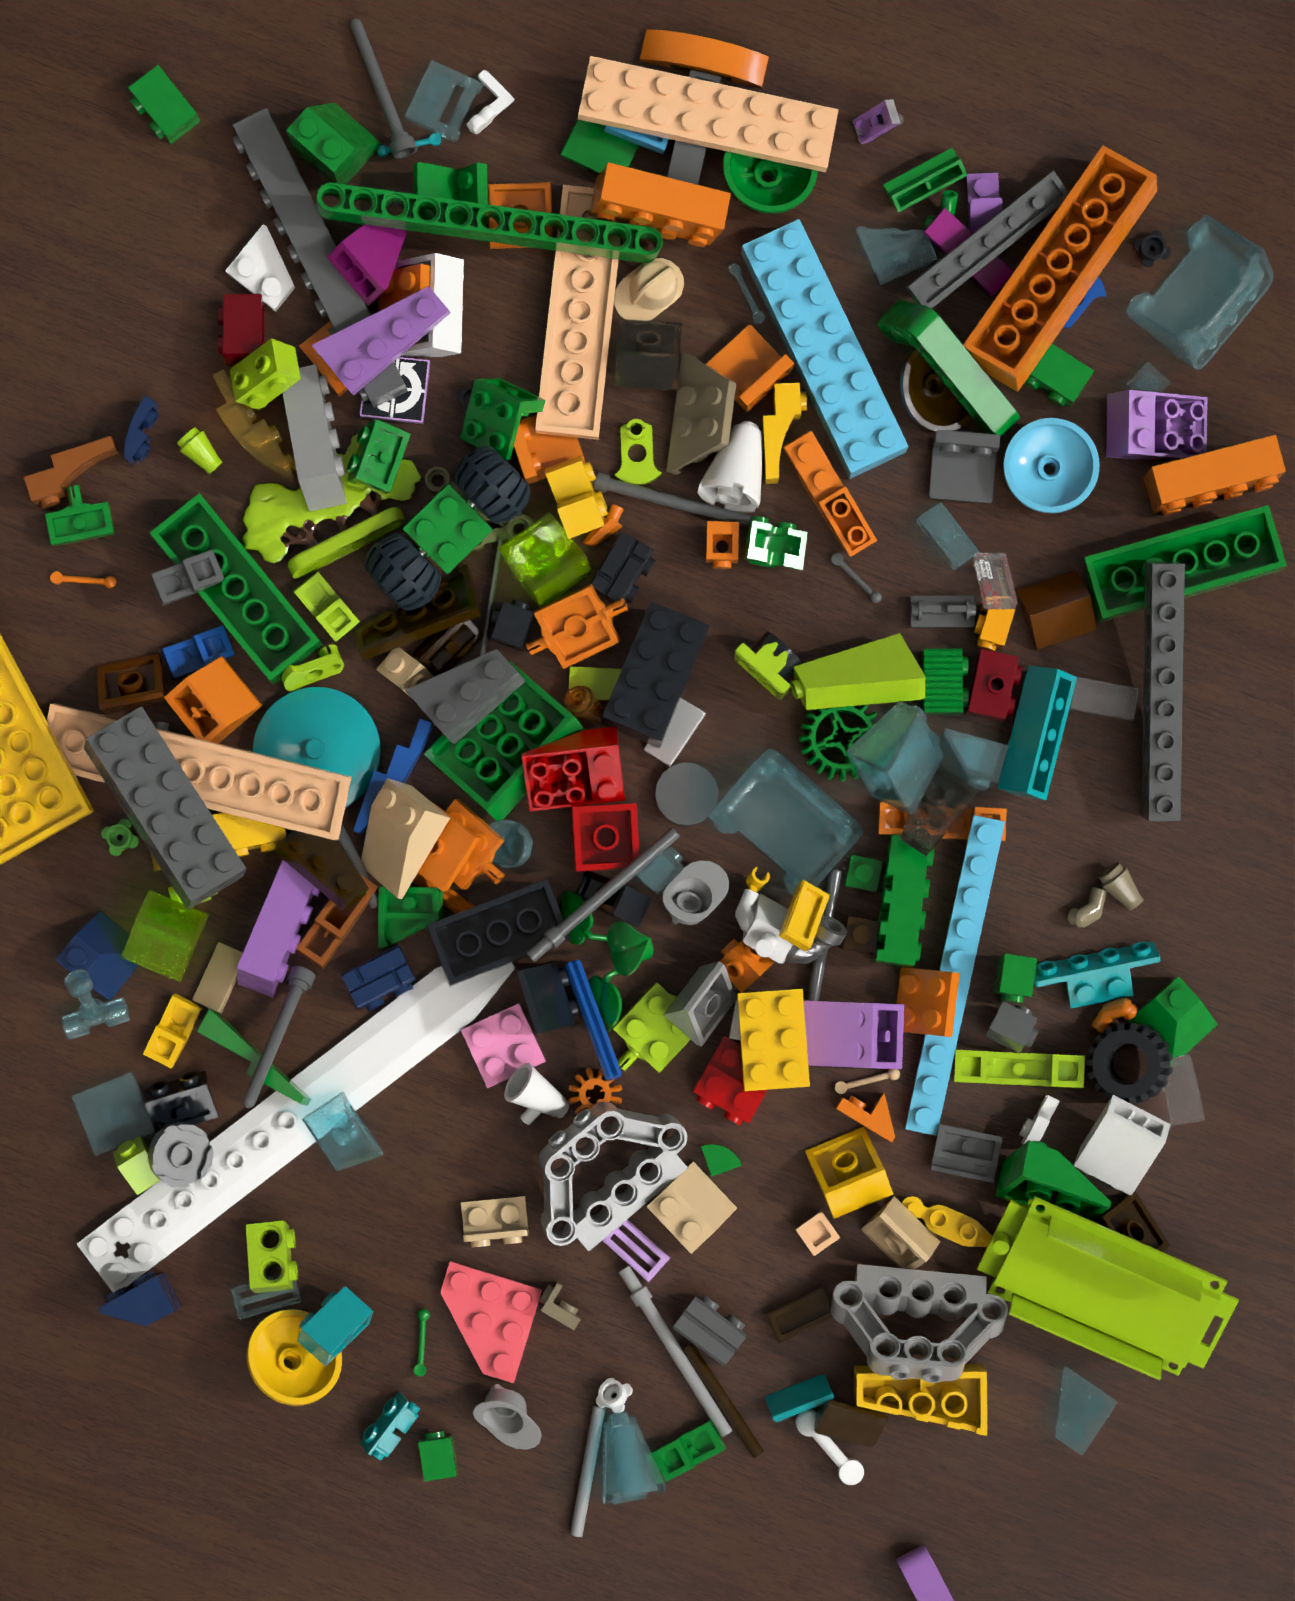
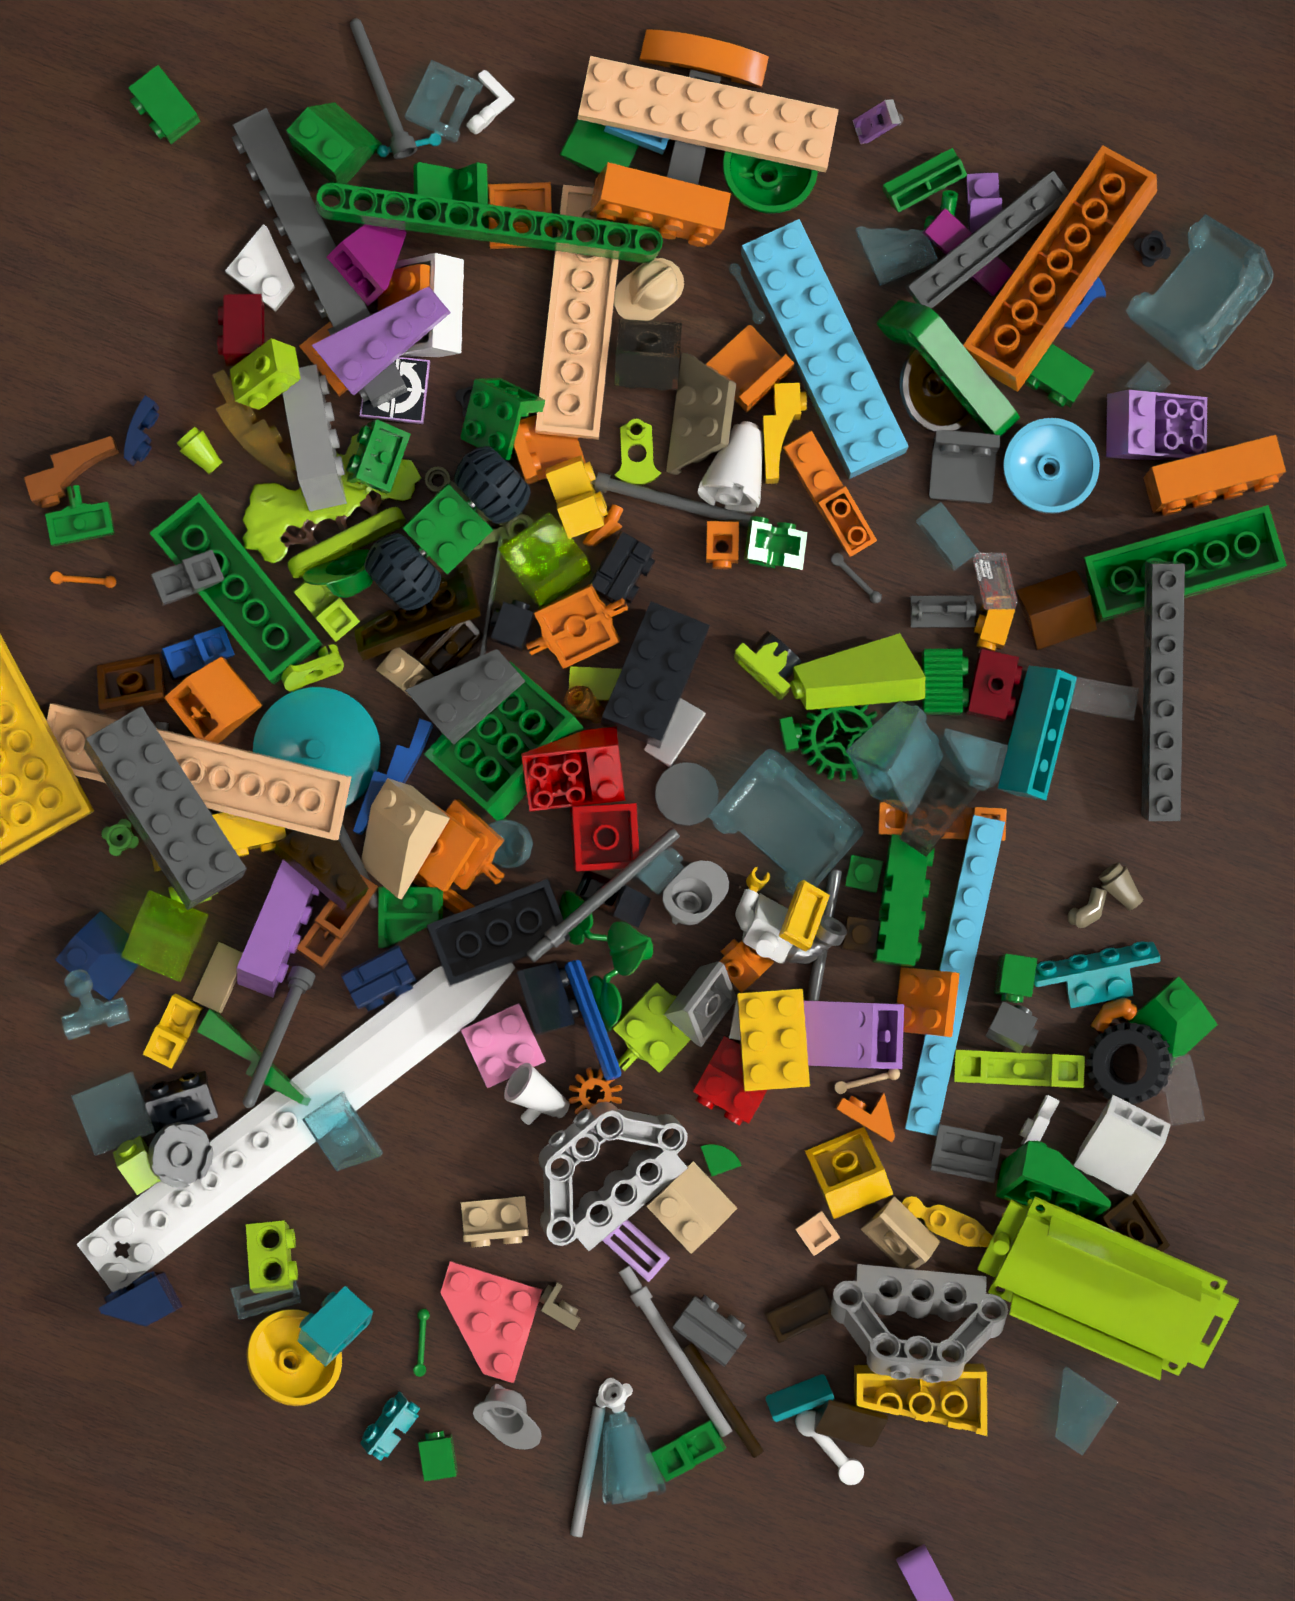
(342, 576): none -> green piece
(790, 734): none -> green plate

